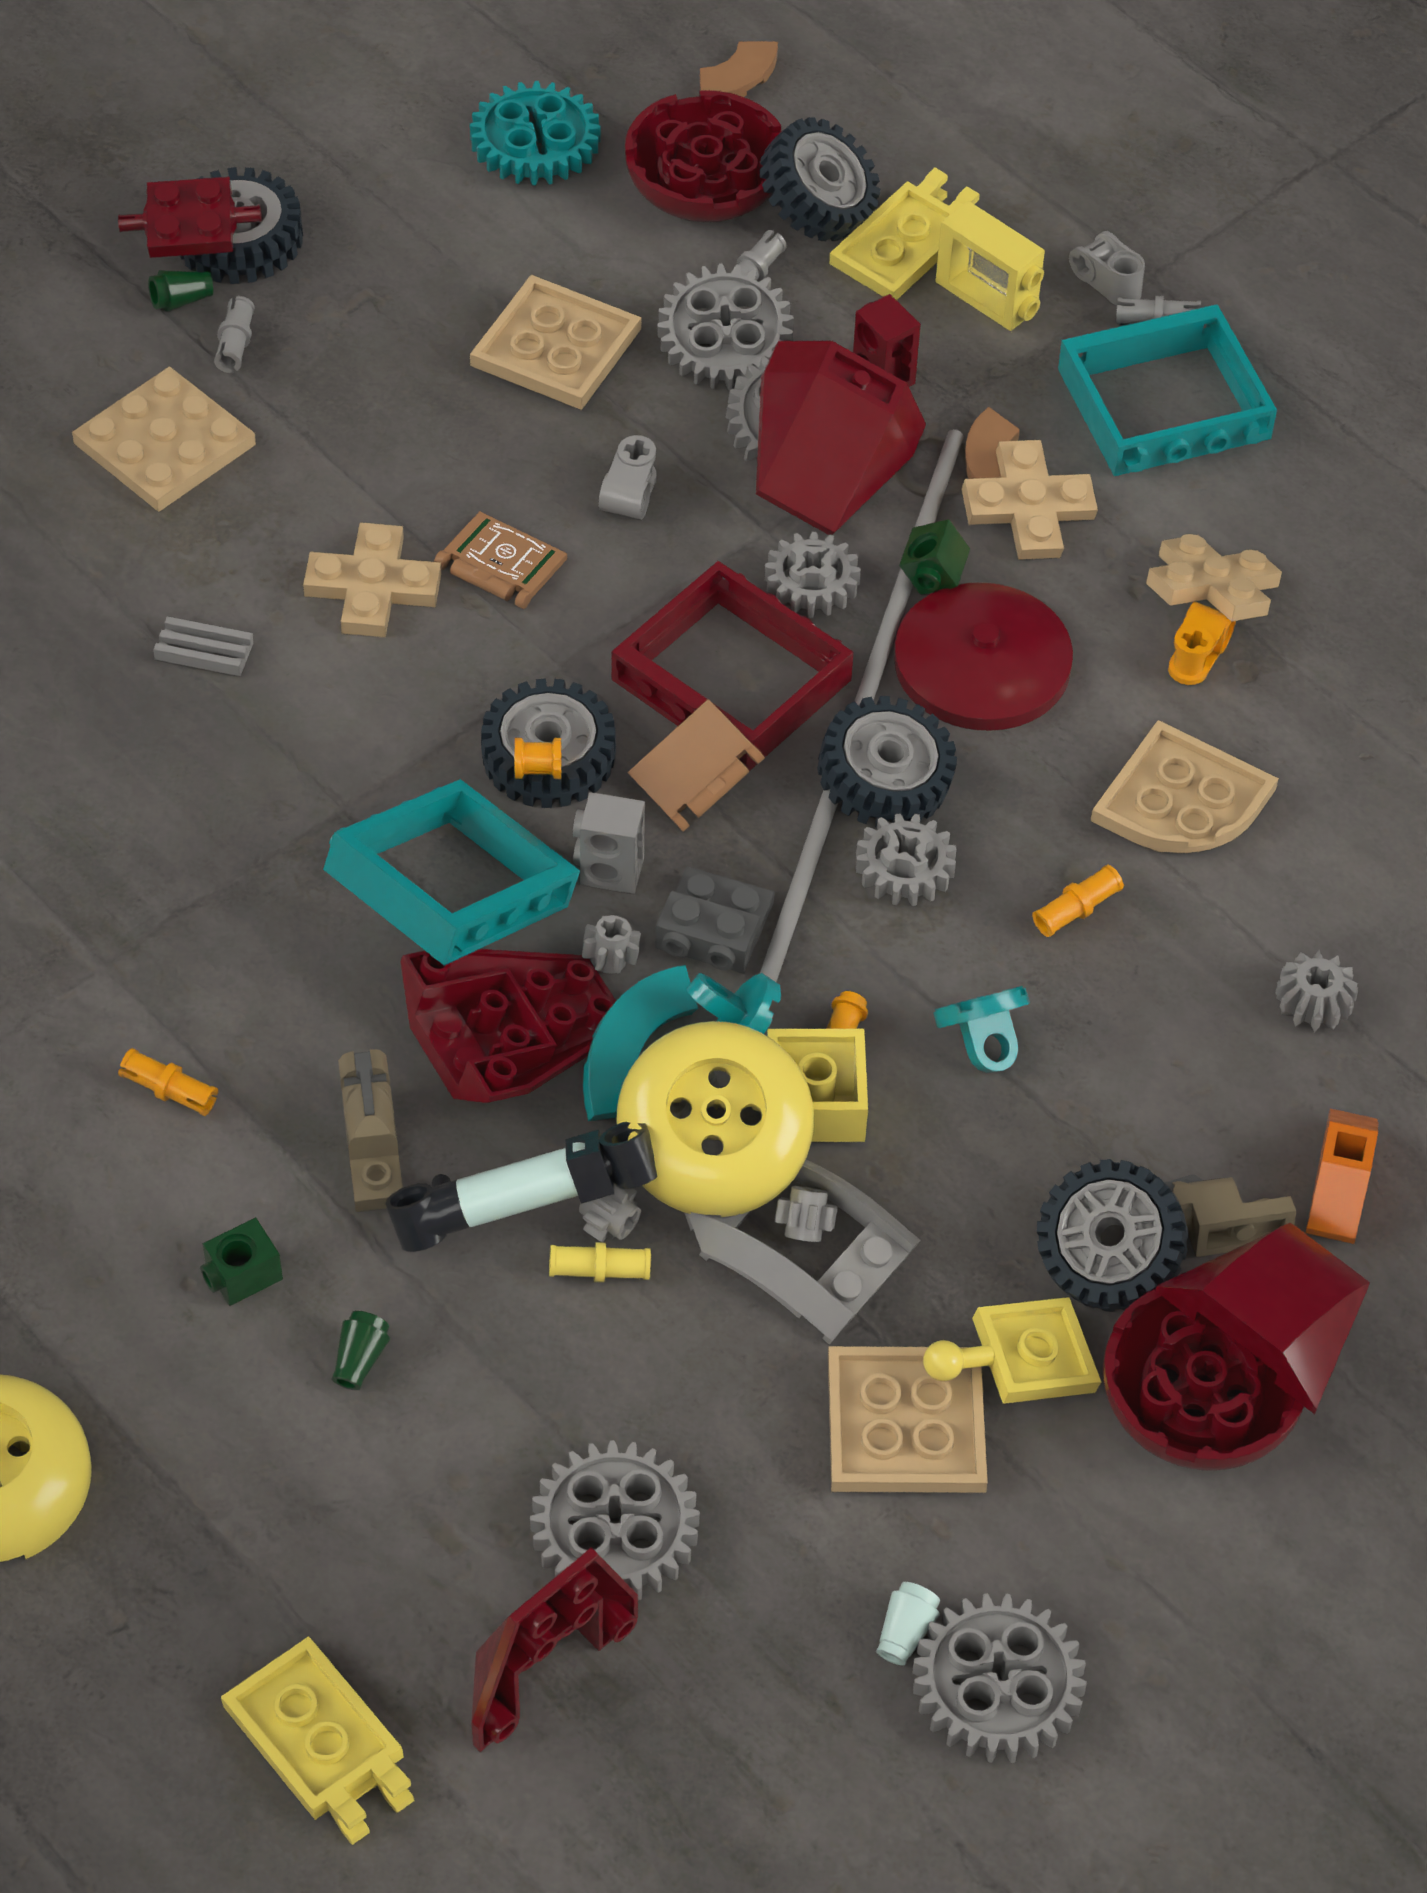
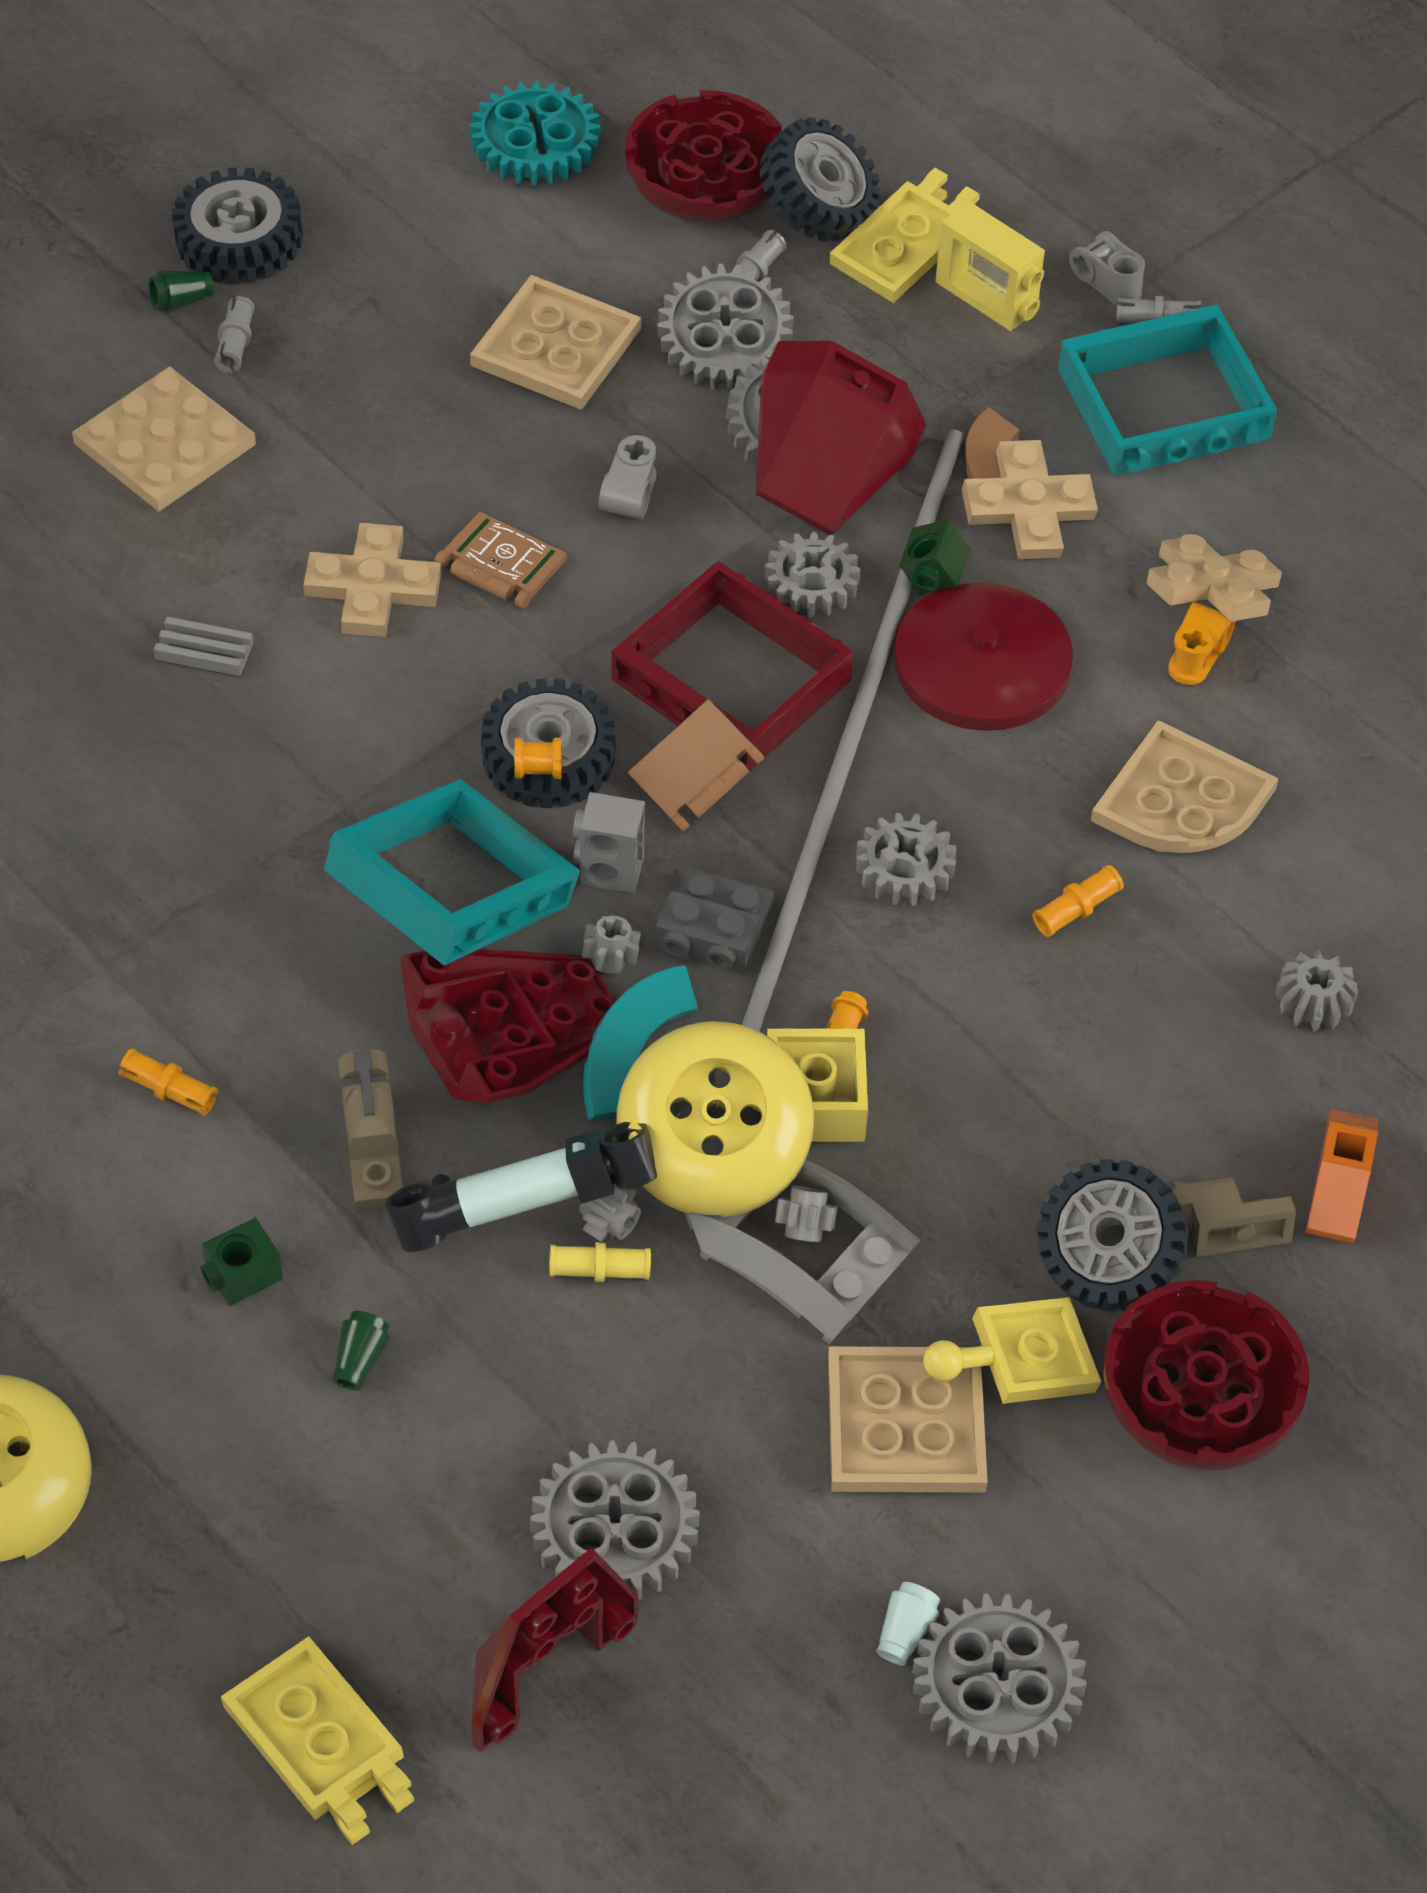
(189, 217): dark red plate -> none
(744, 70): medium nougat tile -> none
(746, 1006): teal tile -> none
(886, 760): wheel -> none
(888, 337): dark red brick -> none
(982, 1018): teal tile -> none
(1281, 1303): dark red wedge -> none

